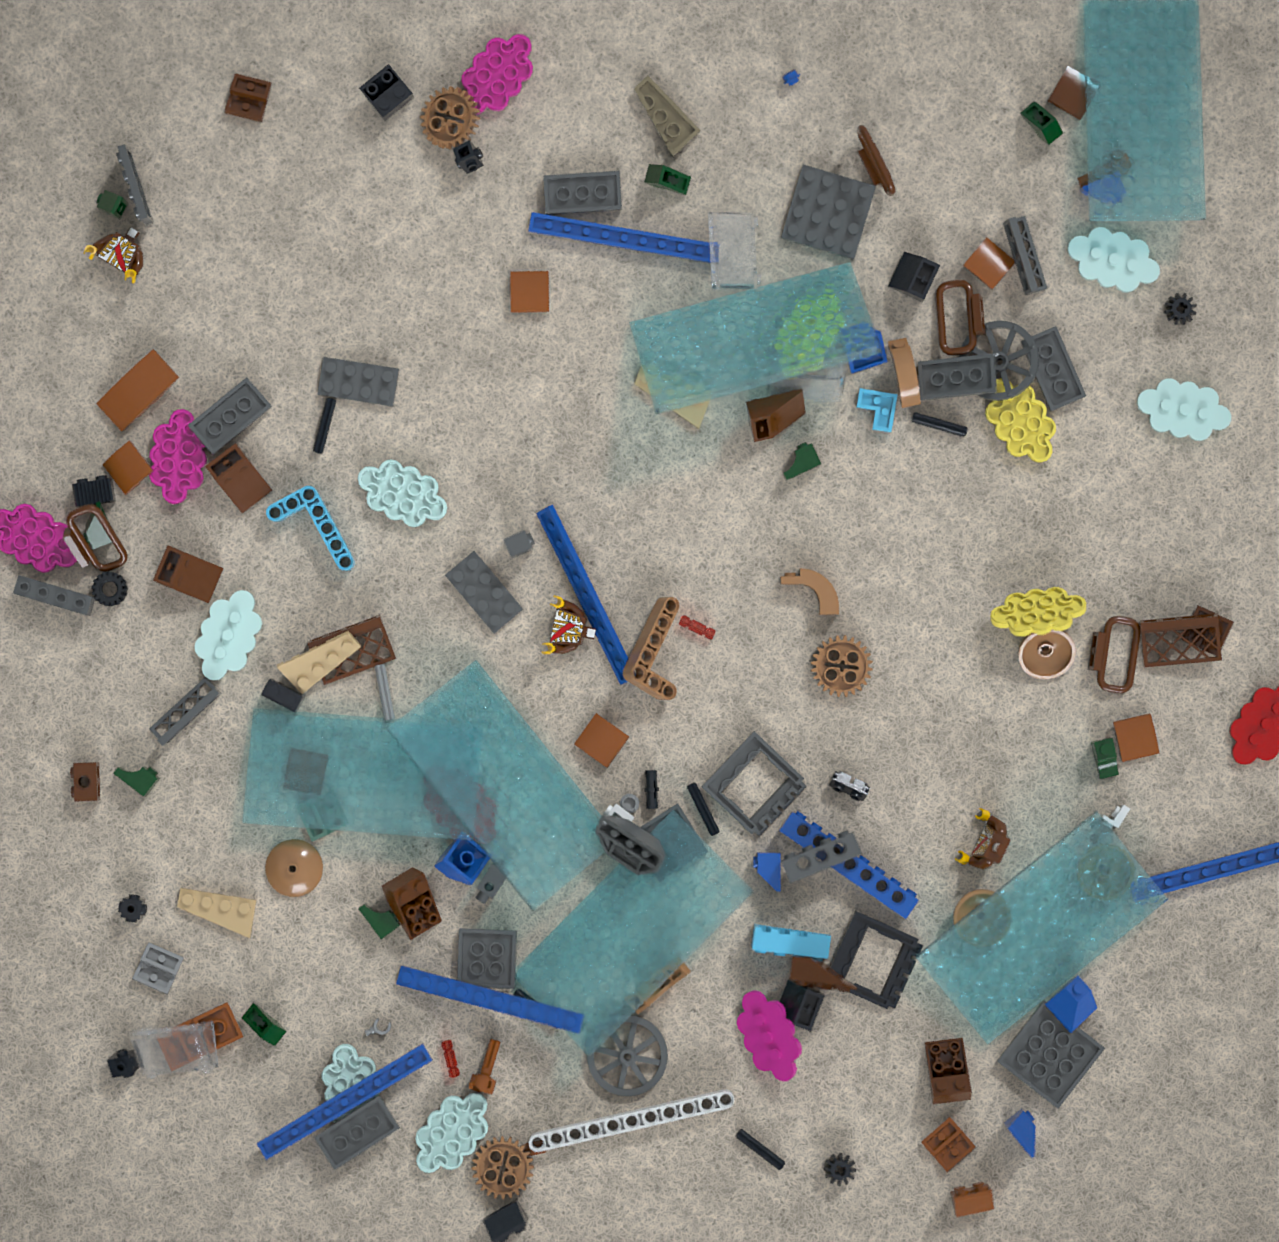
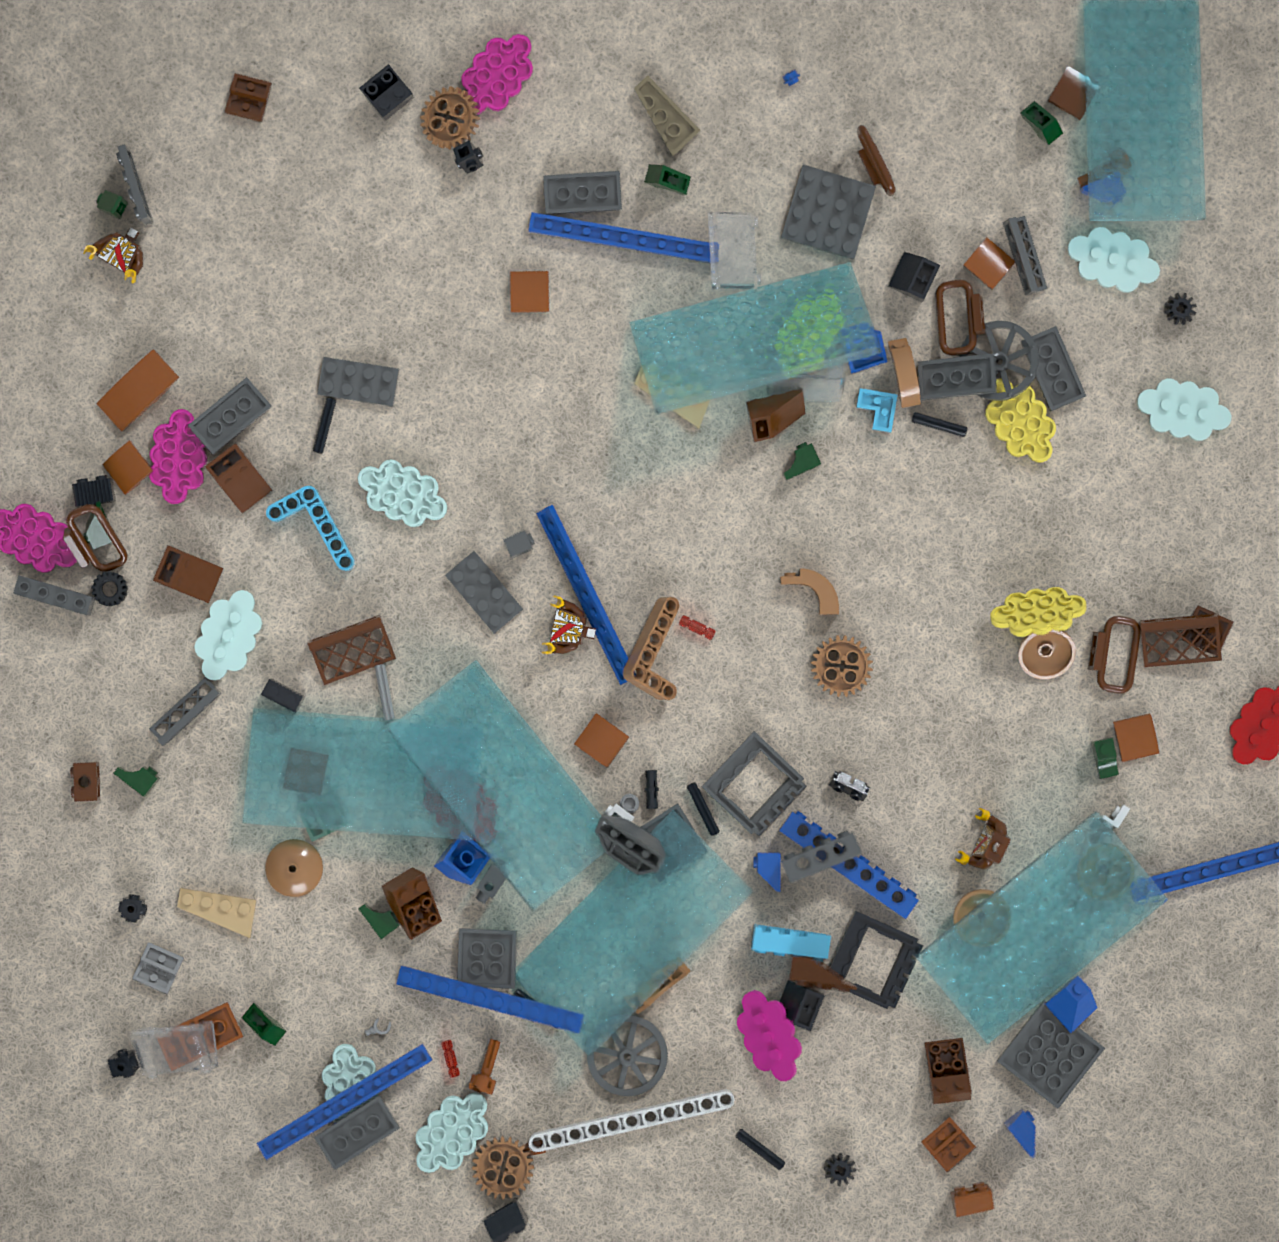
(314, 664): tan wing -> none

